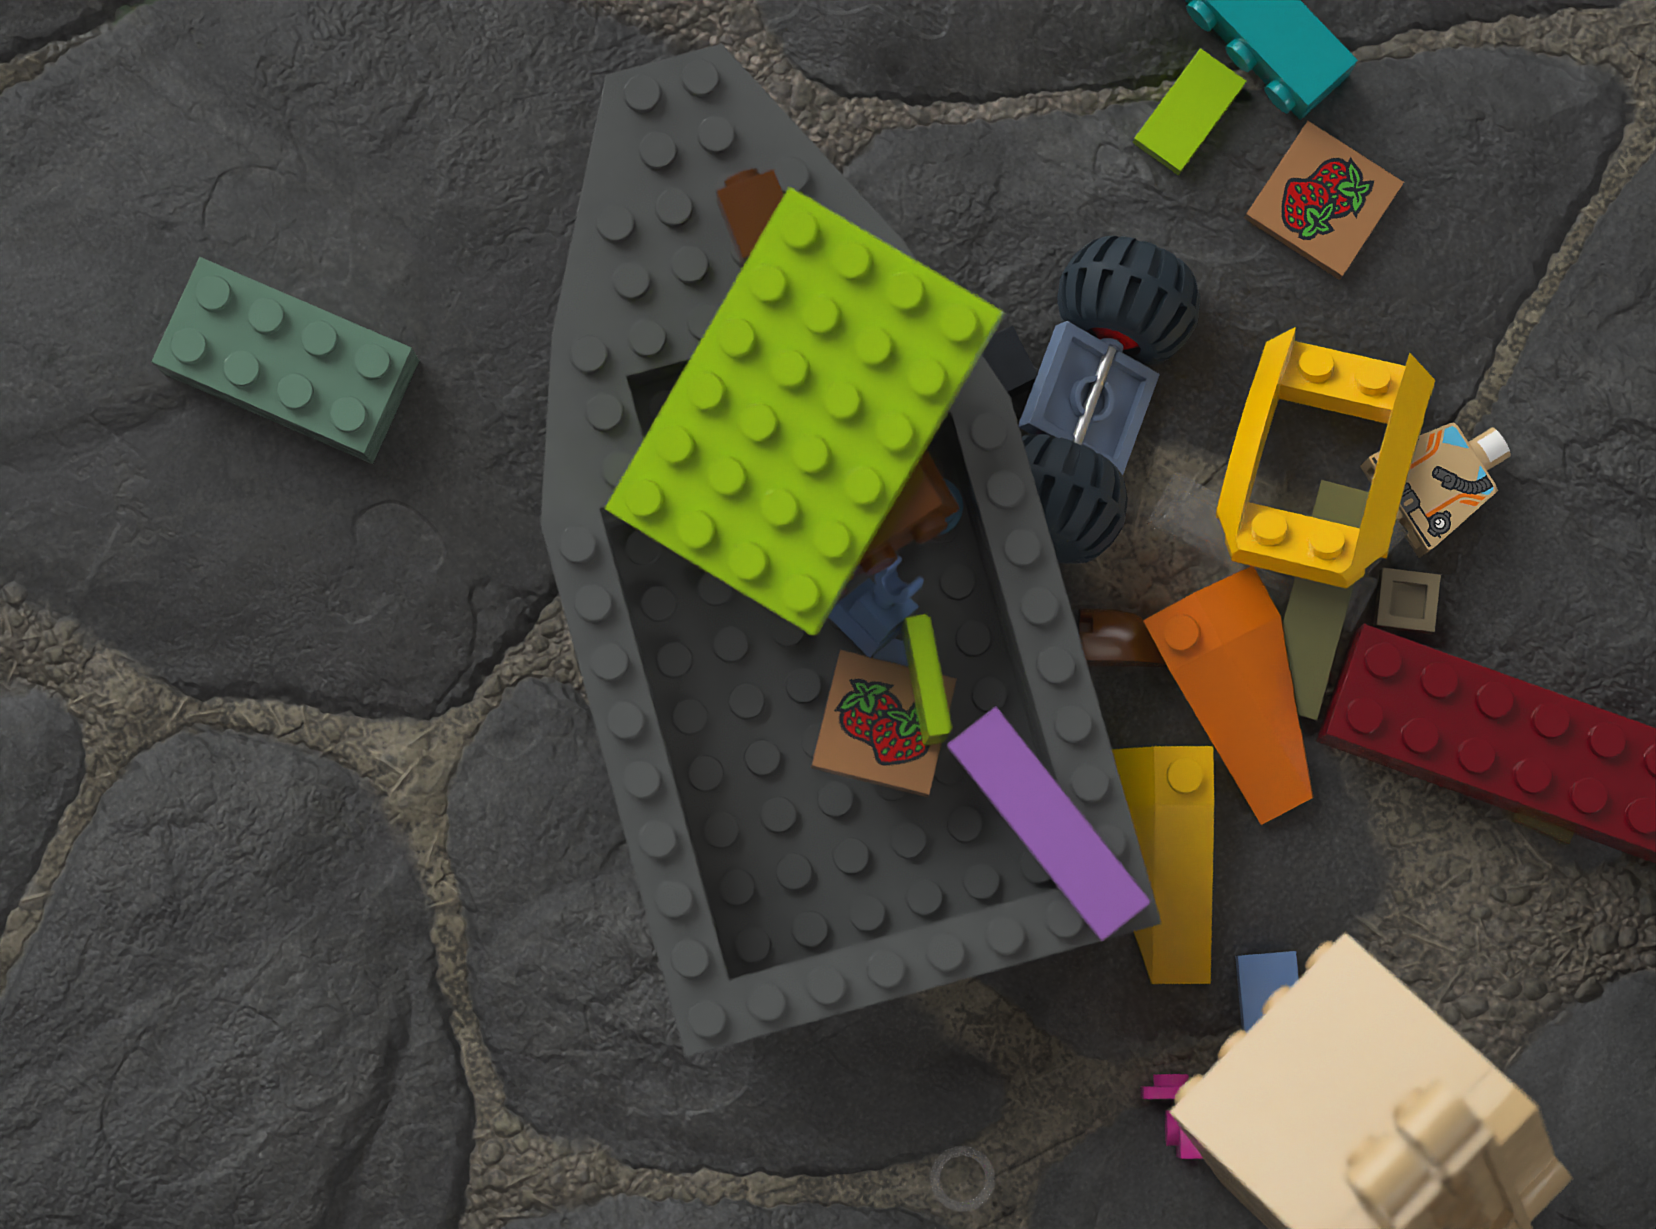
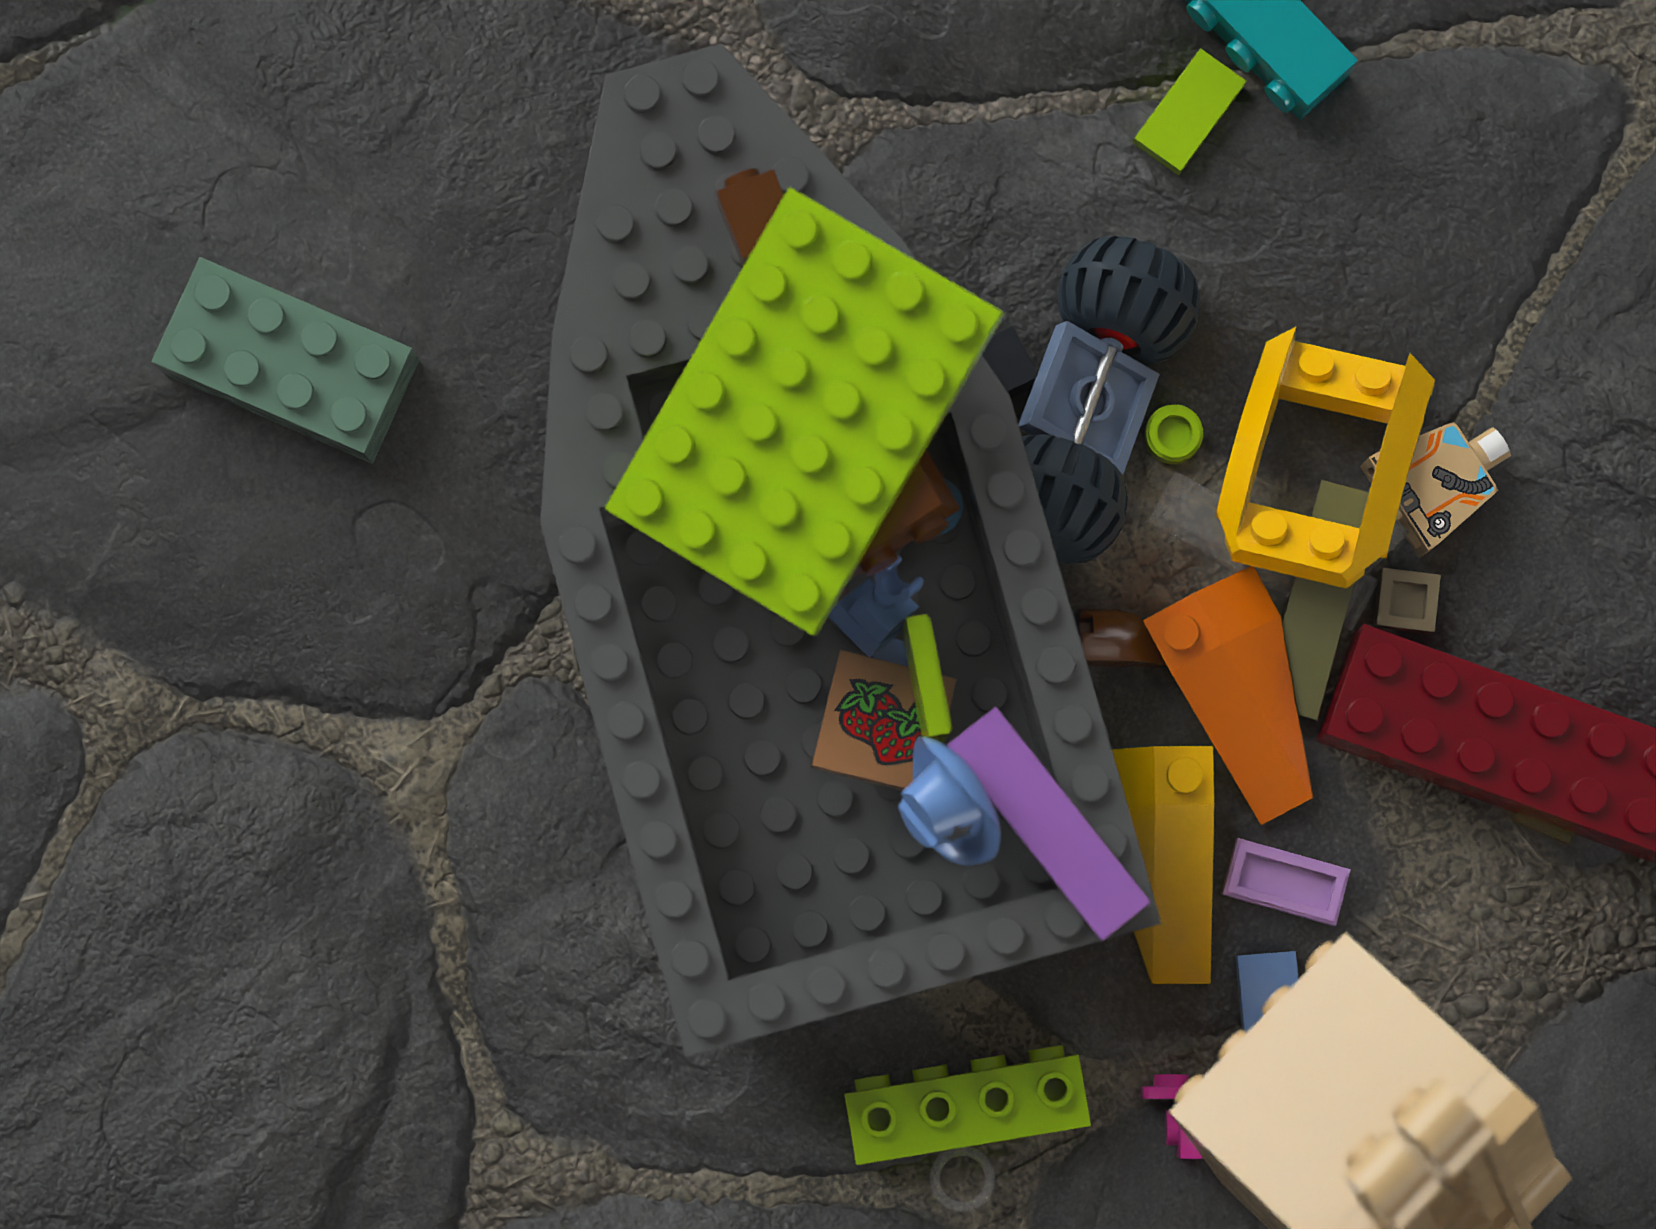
(949, 806): none -> medium blue hat
(968, 1107): none -> lime brick
(1173, 434): none -> lime tile
(1285, 882): none -> lavender tile
(1323, 200): medium nougat tile -> none

